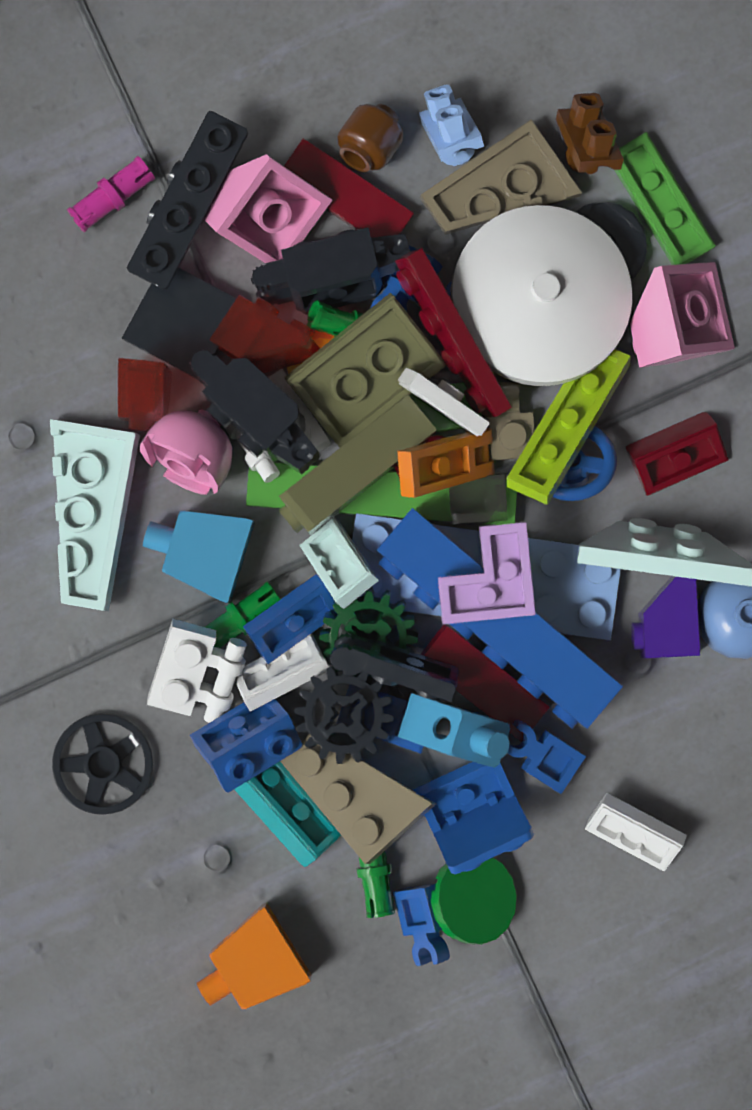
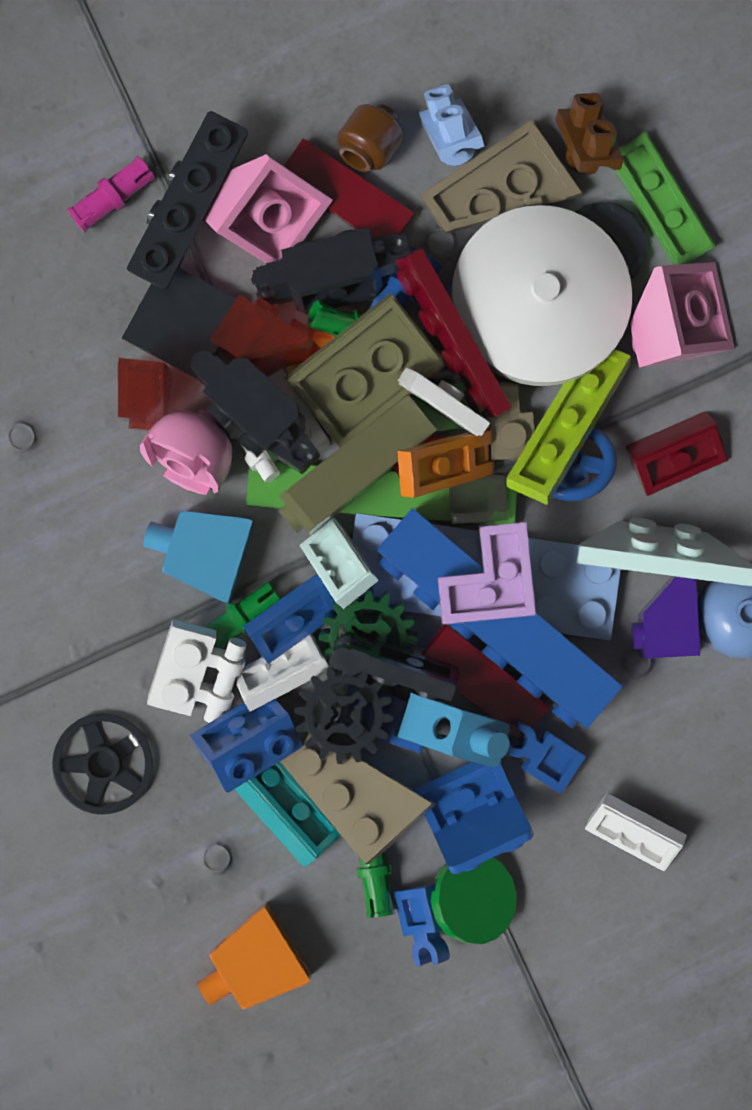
(93, 494): light aqua wing -> none

